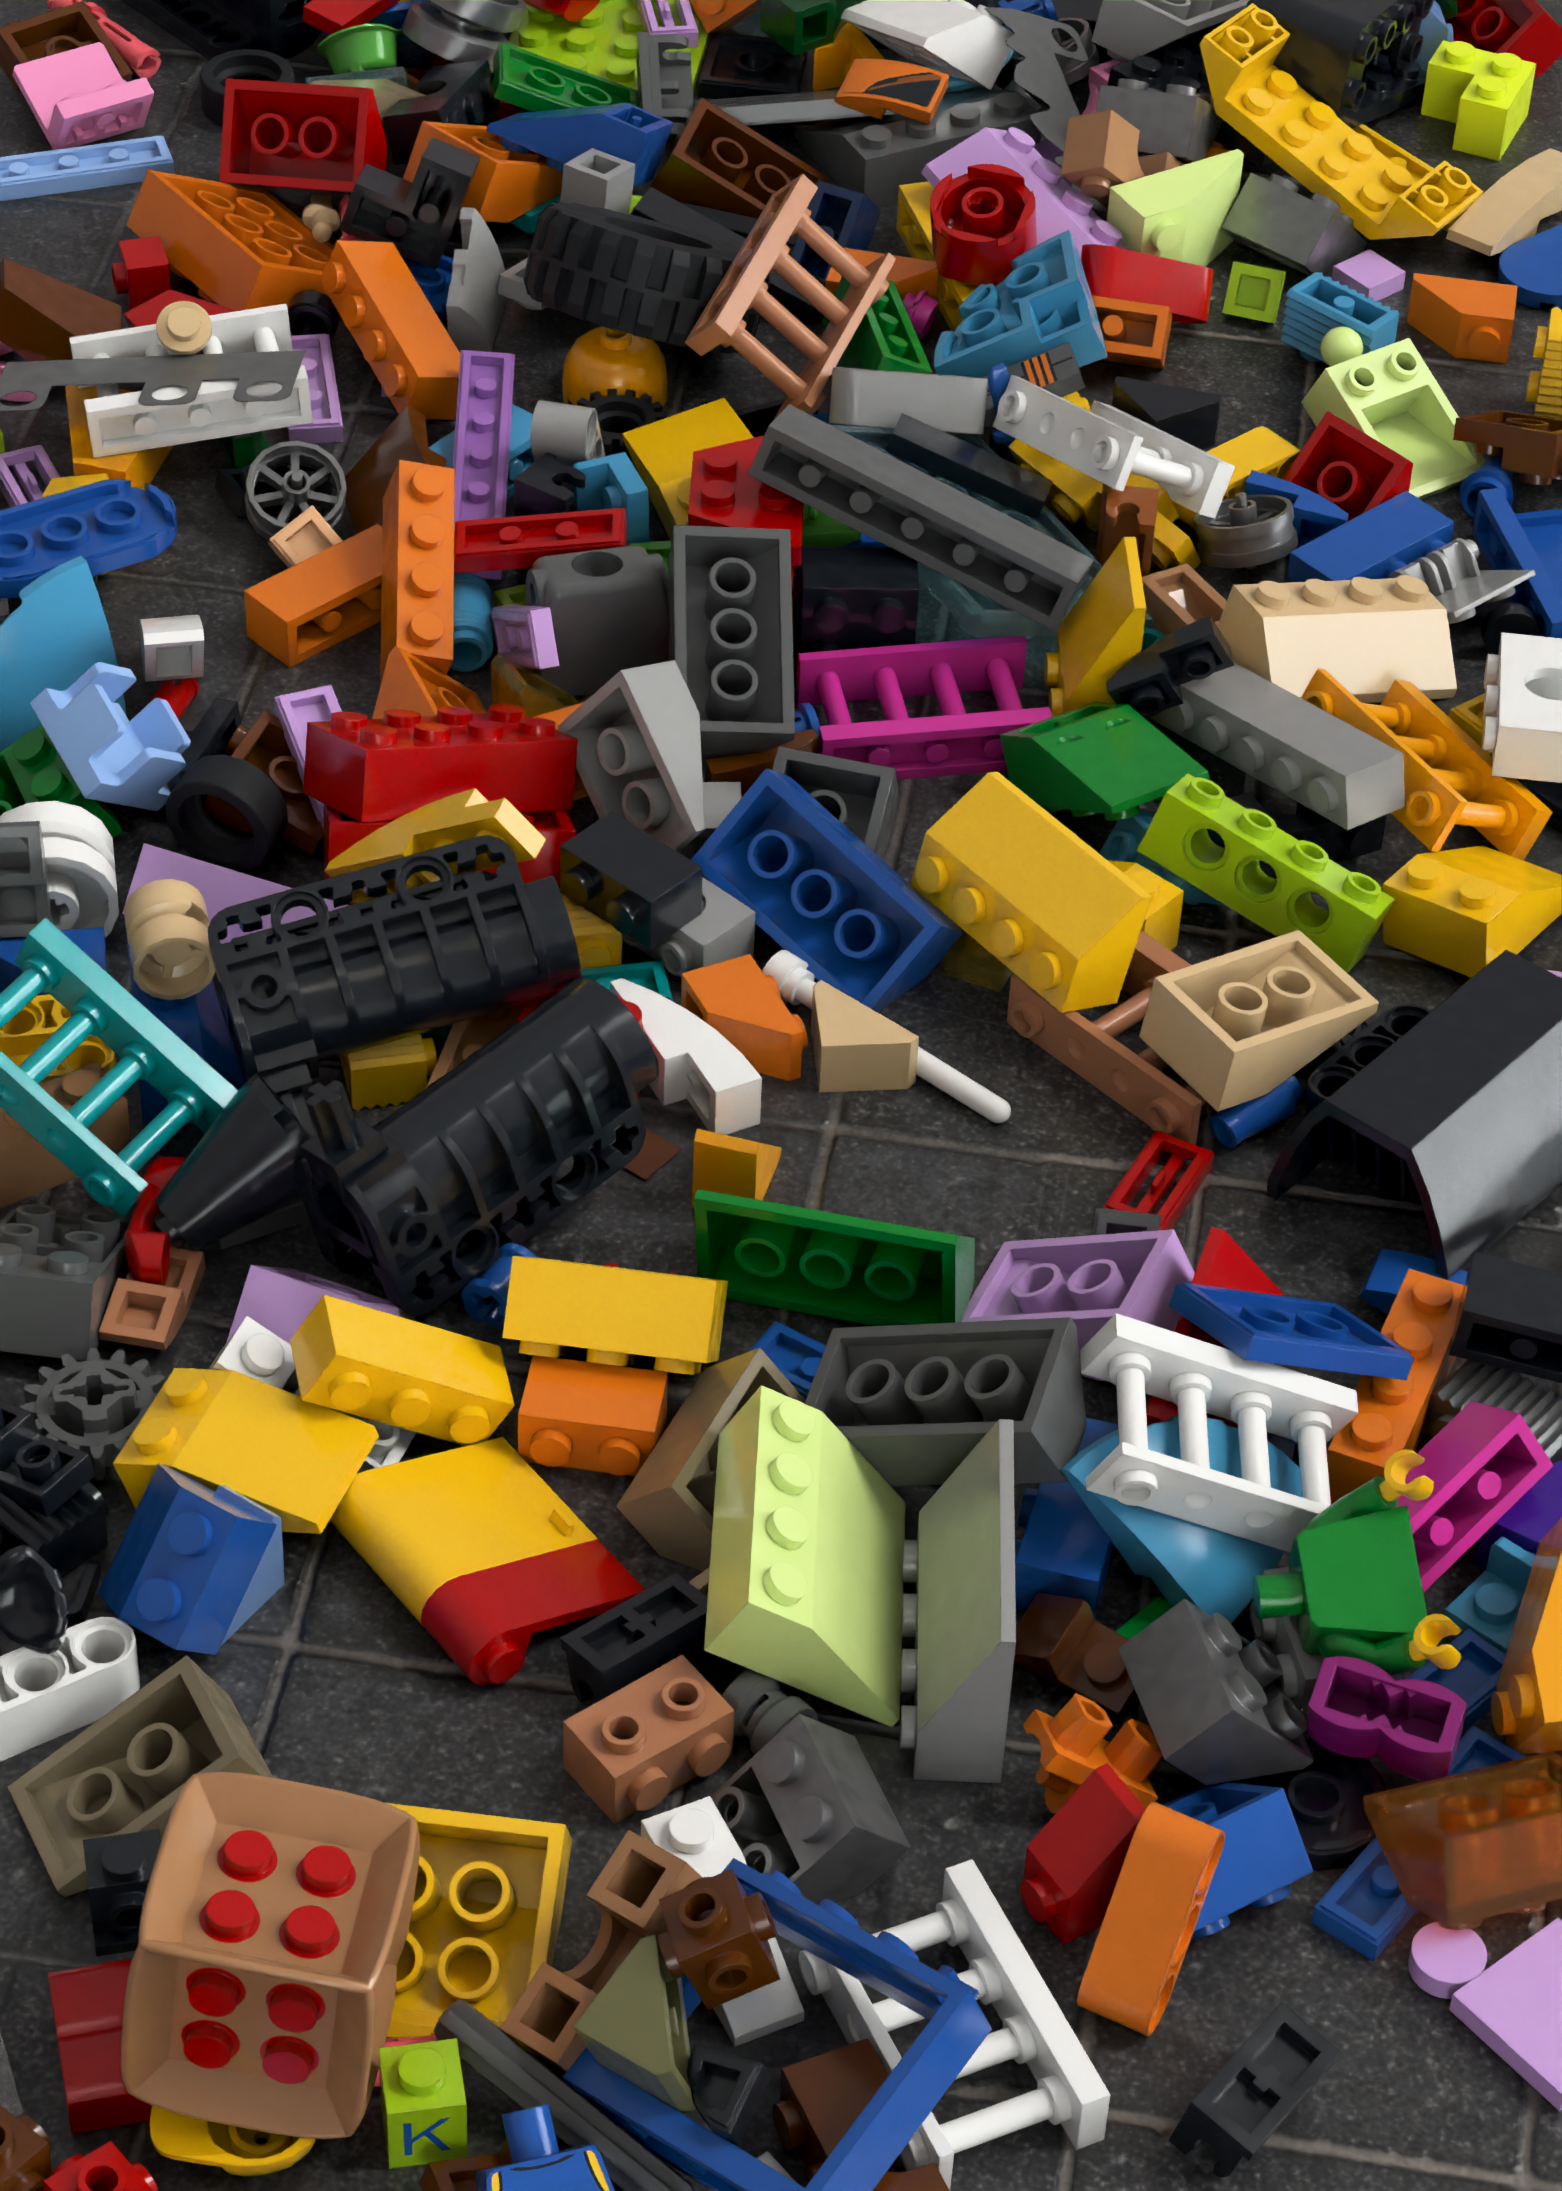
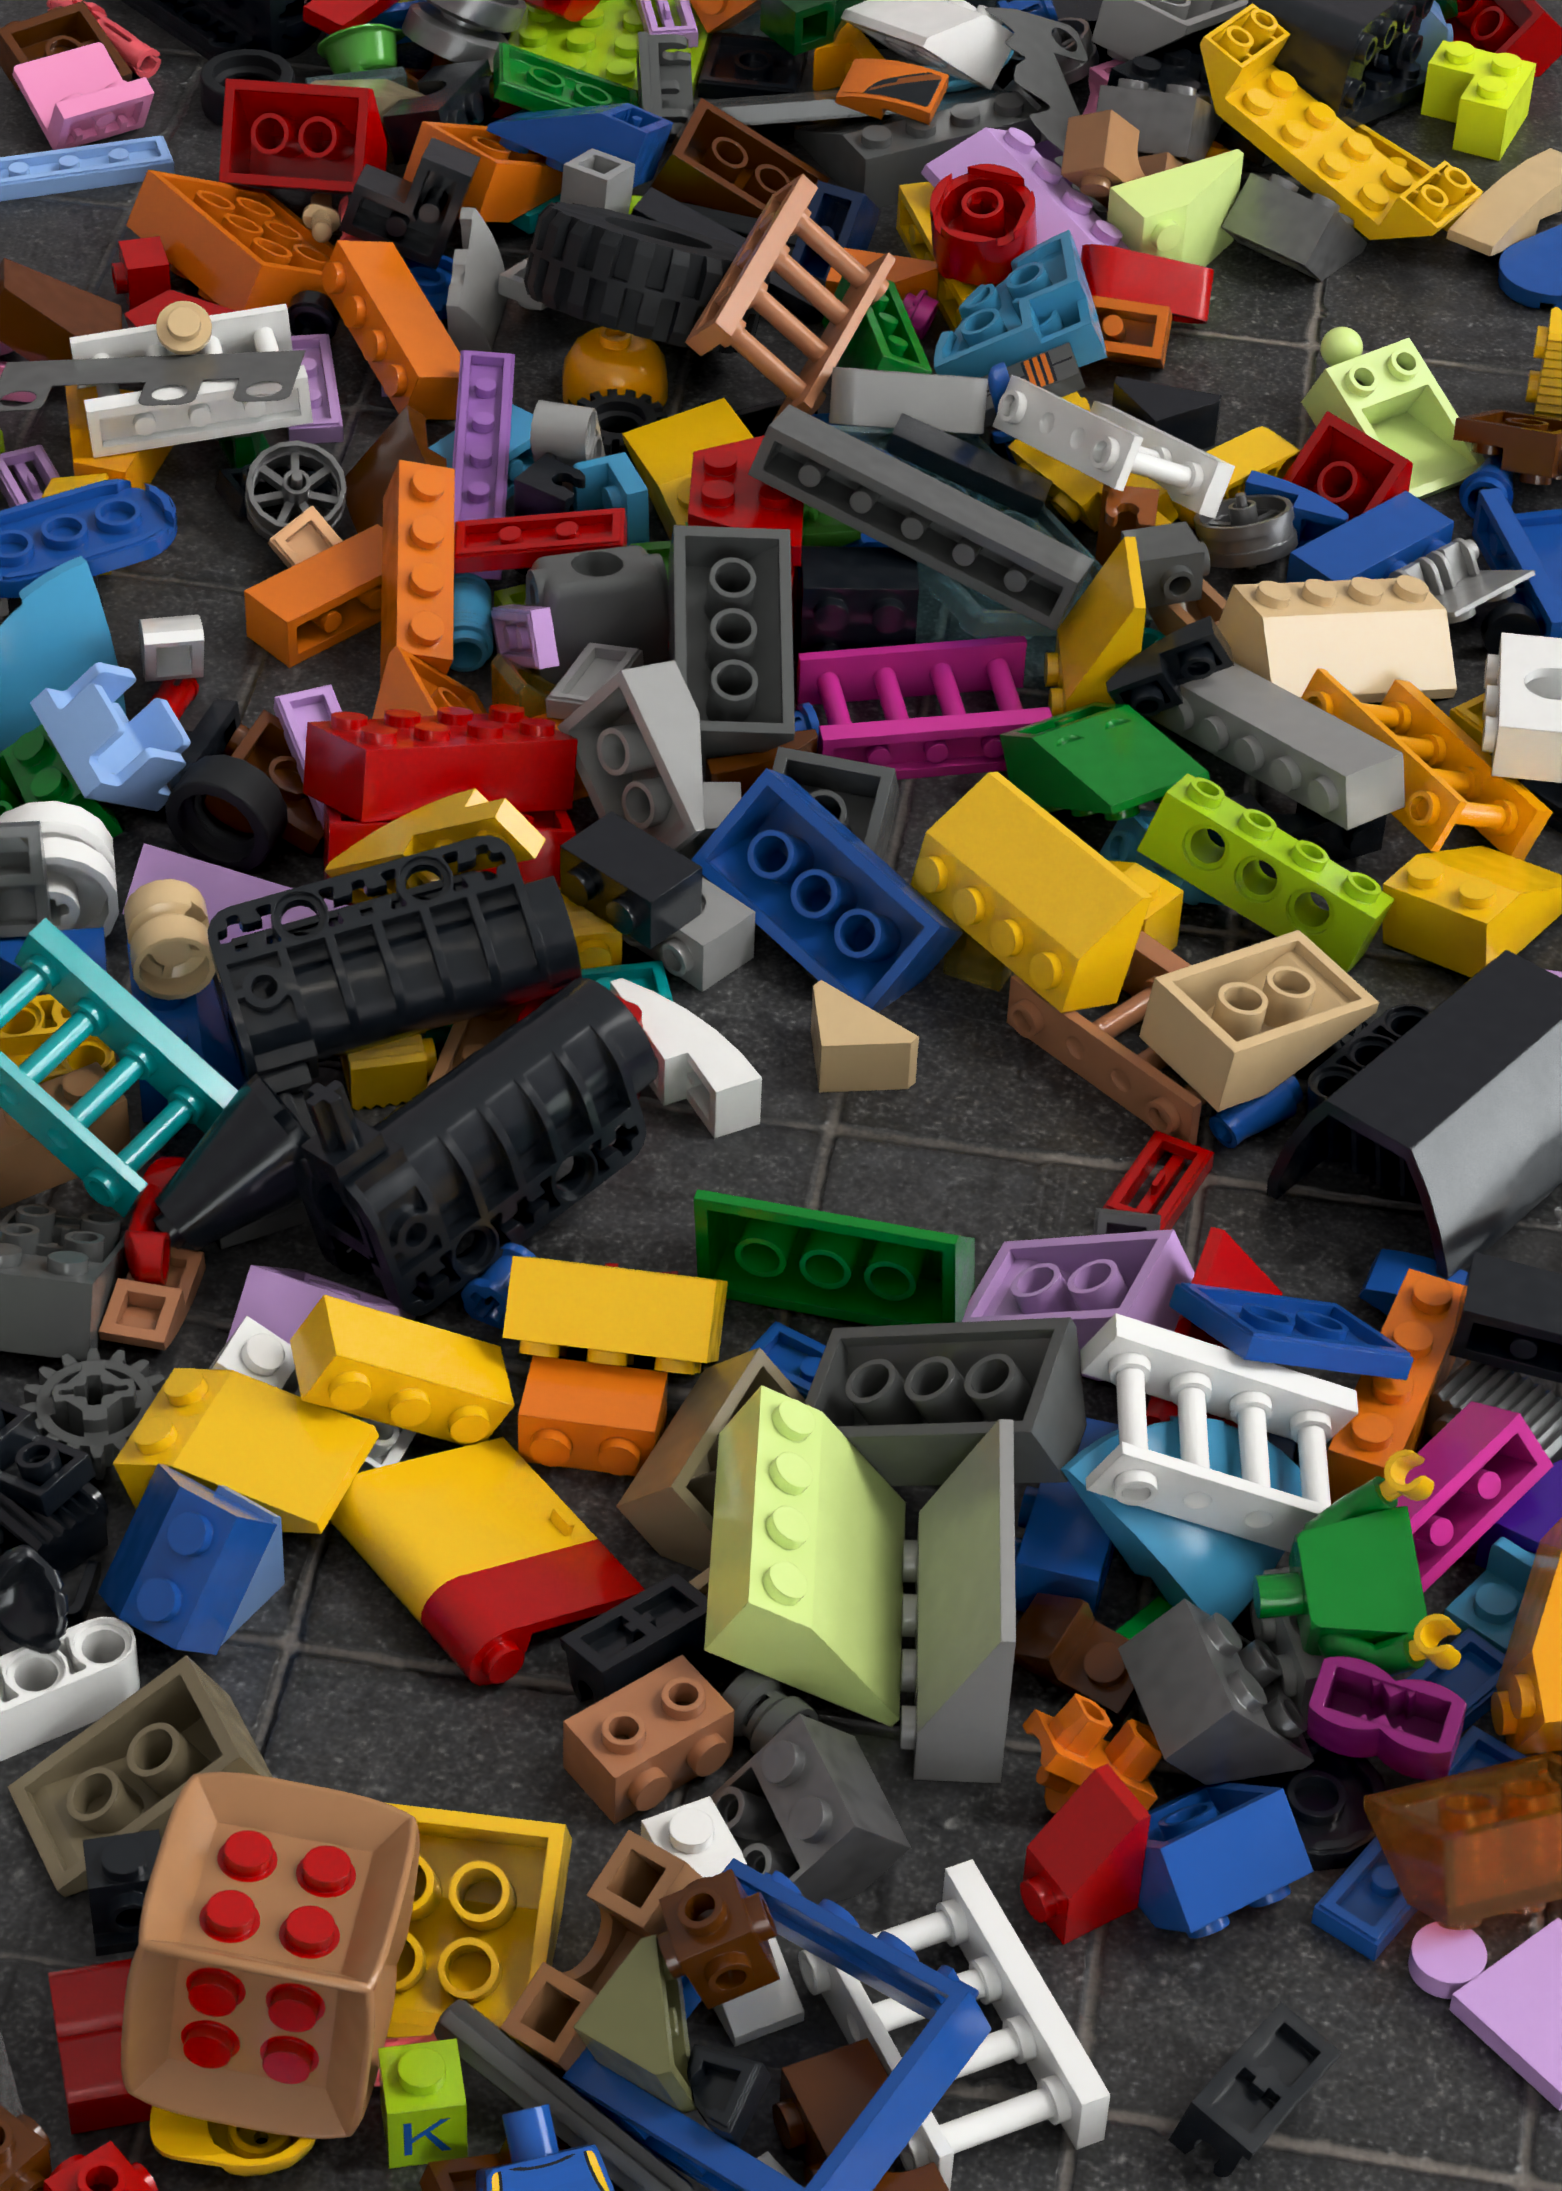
(588, 674): none -> light grey tile
(652, 1155): reddish brown sticker -> none
(732, 1165): light orange slope -> none
(748, 1013): orange slope -> none
(797, 987): white piece -> none
(1151, 1918): orange beam -> none
(1170, 563): none -> dark grey brick
(1254, 292): lime tile -> none
(1324, 304): dark azure brick -> none
(1370, 275): lavender tile -> none
(1464, 315): orange slope -> none

